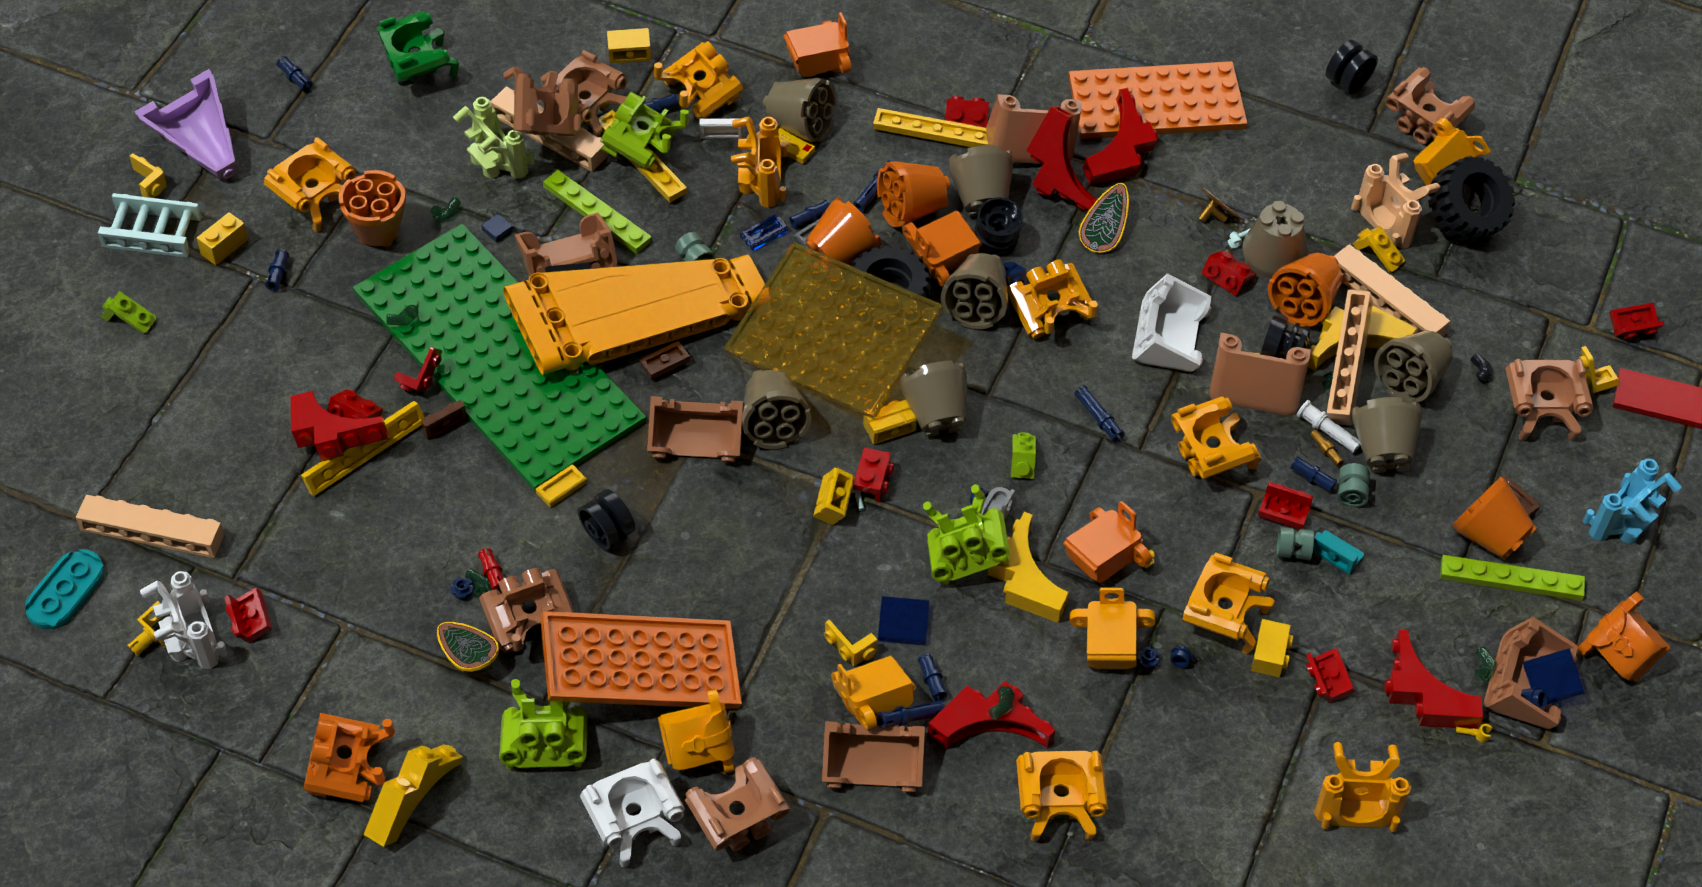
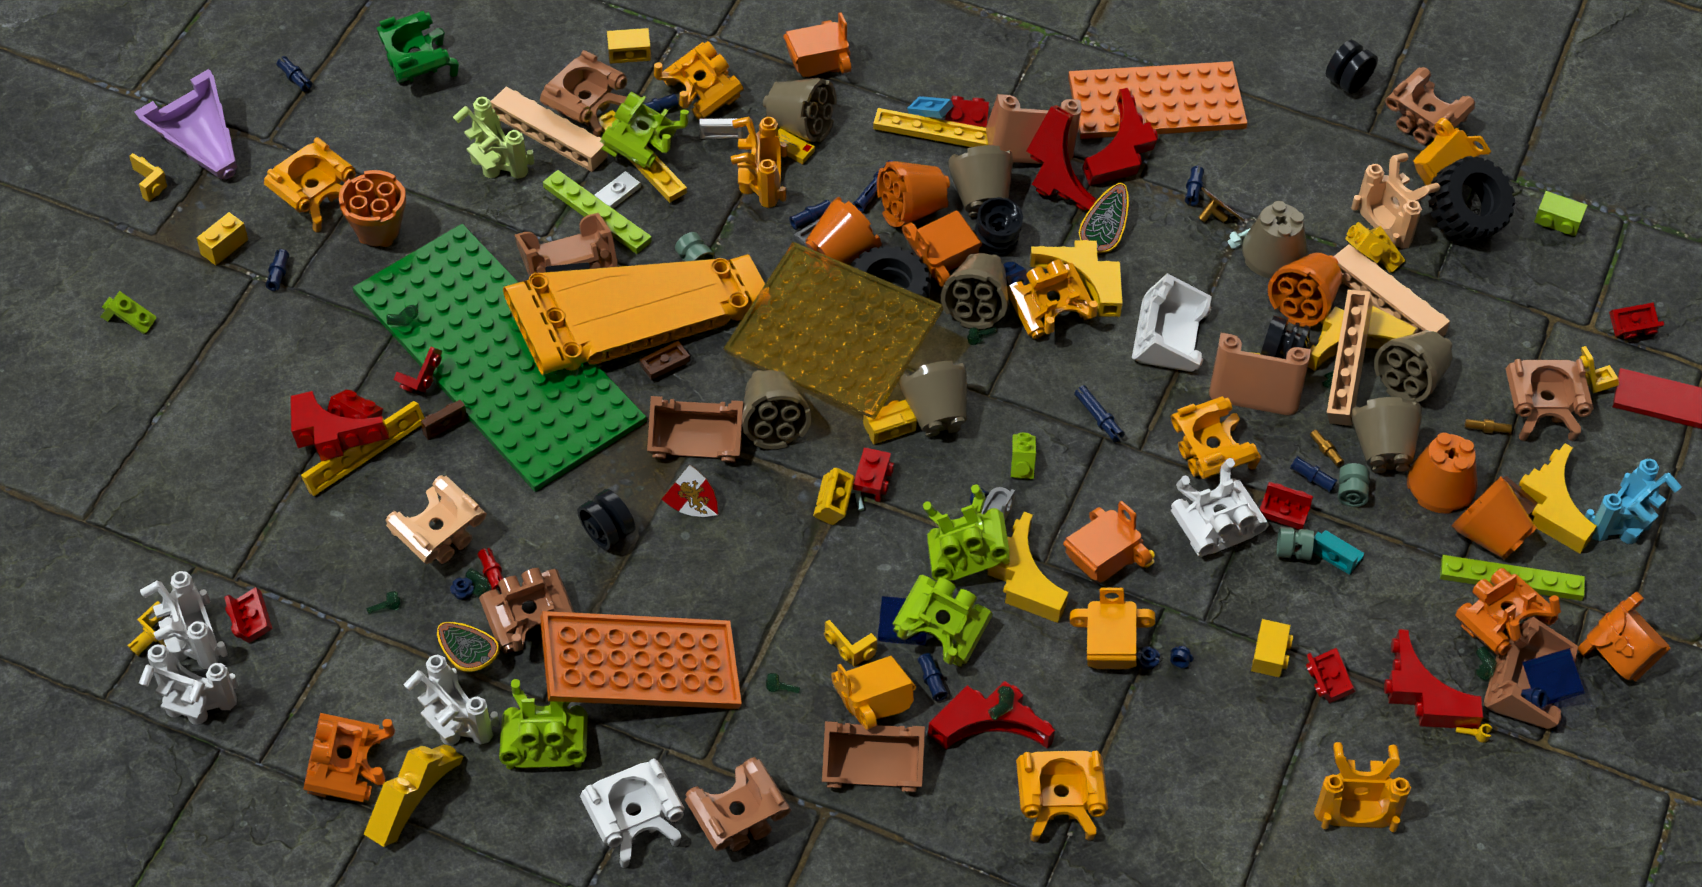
(64, 589): teal tile -> none
(144, 241): light aqua fence -> none
(150, 526): light nougat brick -> none
(185, 691): none -> white piece
(392, 603): none -> clear green hand
(447, 212): clear green arm -> none
(449, 708): none -> white piece
(456, 512): none -> light nougat piece
(497, 227): dark blue tile -> none
(559, 108): nougat piece -> none
(561, 485): yellow tile -> none
(618, 190): none -> white plate
(692, 494): none -> shield
(698, 735): light orange piece -> none
(766, 234): clear blue tile -> none
(773, 684): none -> clear green hand
(904, 715): dark blue pin -> none
(930, 107): none -> dark azure plate
(965, 622): none -> lime piece
(975, 334): none -> clear green hand
(1100, 278): none -> yellow arch
(1194, 185): none -> dark blue pin
(1219, 530): none -> white piece
(1228, 272): red bracket -> none
(1229, 581): light orange piece -> none
(1321, 421): white pin -> none
(1367, 242): none -> yellow bracket
(1444, 474): none -> orange cone
(1484, 366): black arm -> none
(1488, 426): none -> pearl gold bar
(1488, 620): none -> orange piece
(1555, 510): none -> yellow arch
(1560, 213): none -> lime brick

